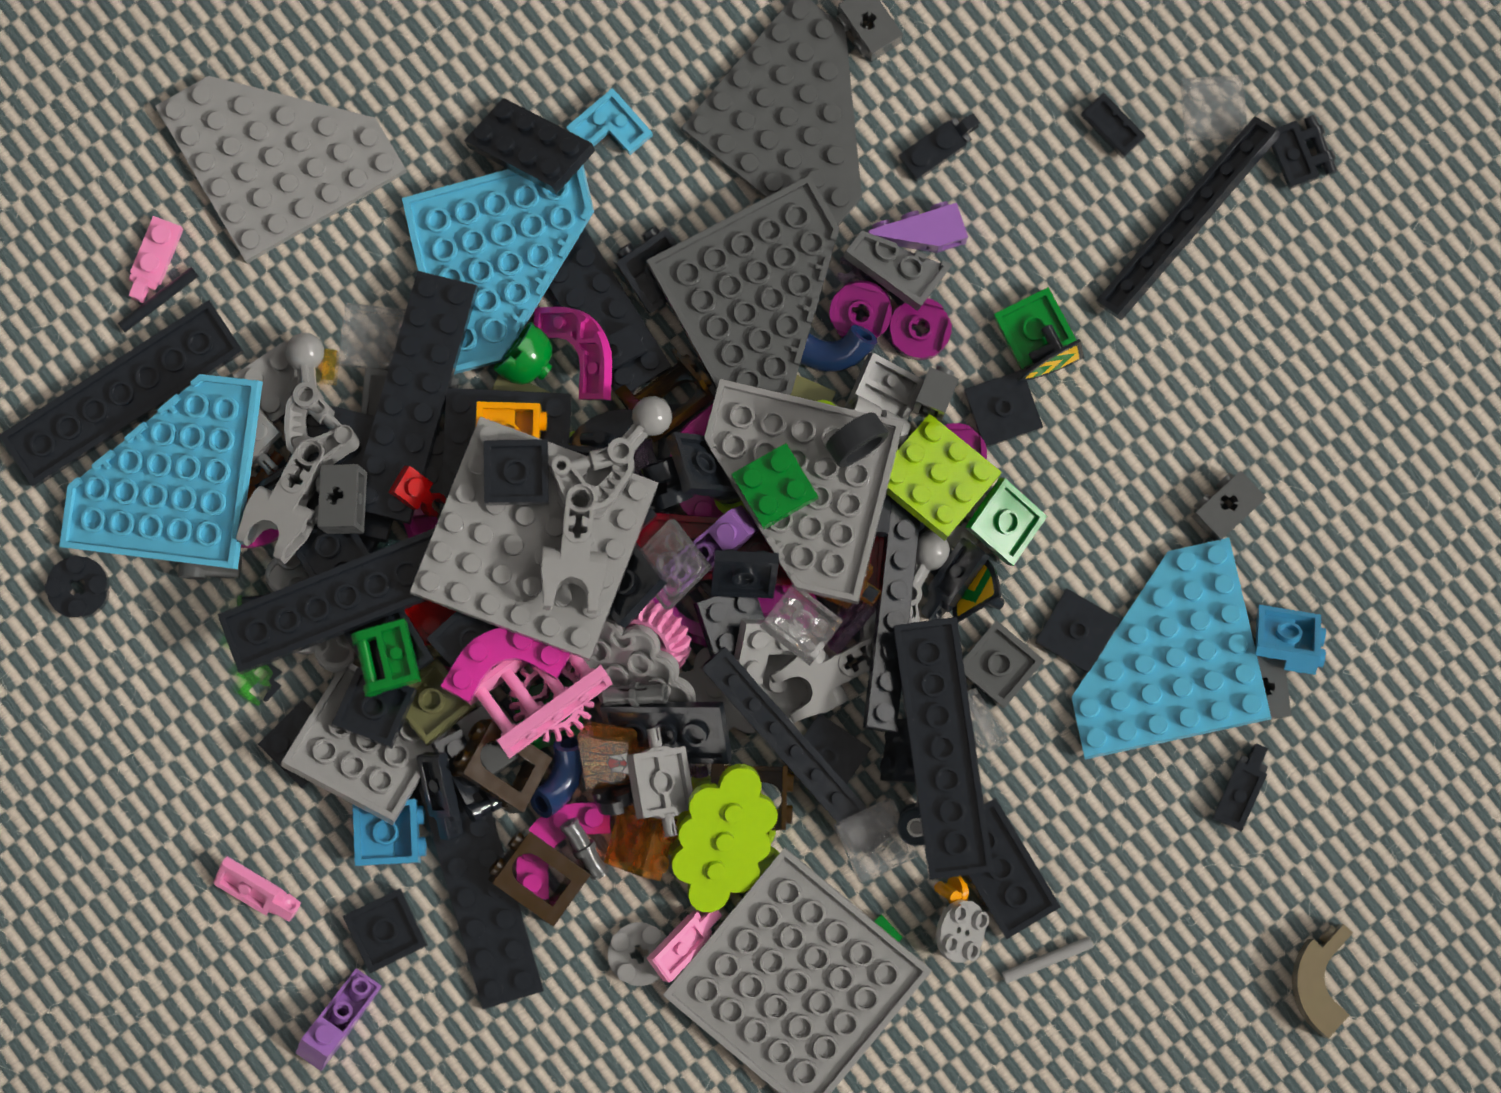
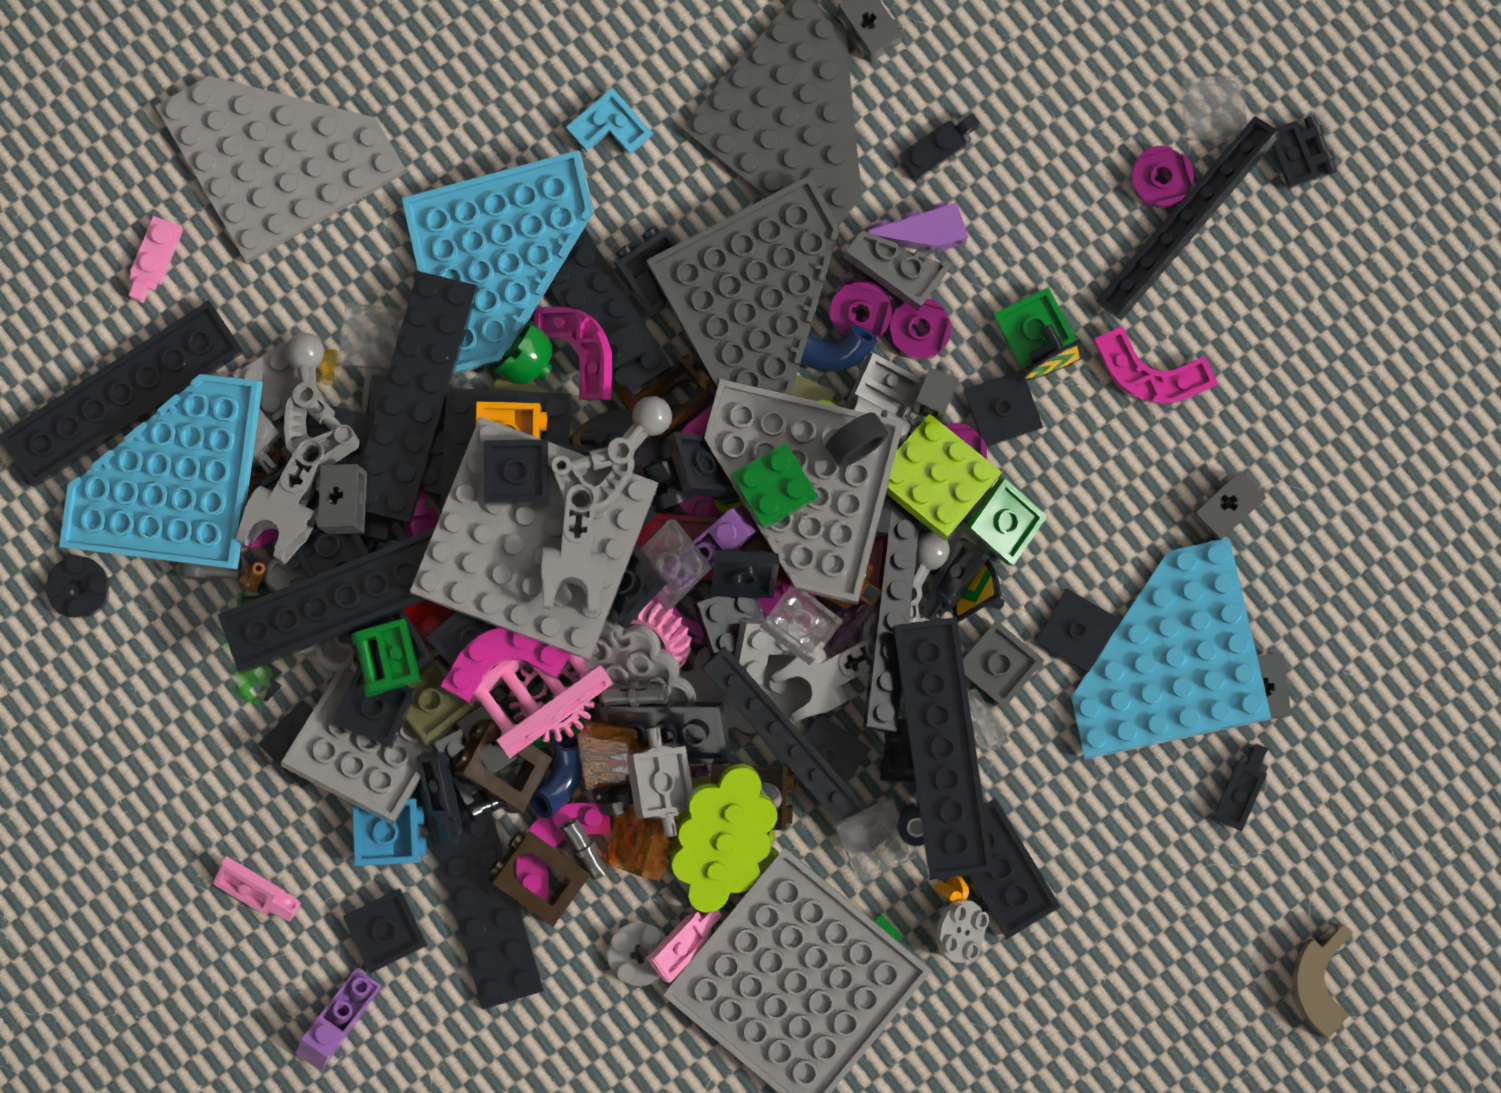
(158, 299): black bar -> none
(252, 576): none -> dark orange plate
(414, 491): red plate -> none
(529, 145): black plate -> none
(1047, 959): light grey piece -> none
(1113, 125): black plate -> none
(1151, 384): none -> dark pink plate
(1169, 161): none -> magenta plate
(1291, 637): dark azure plate -> none

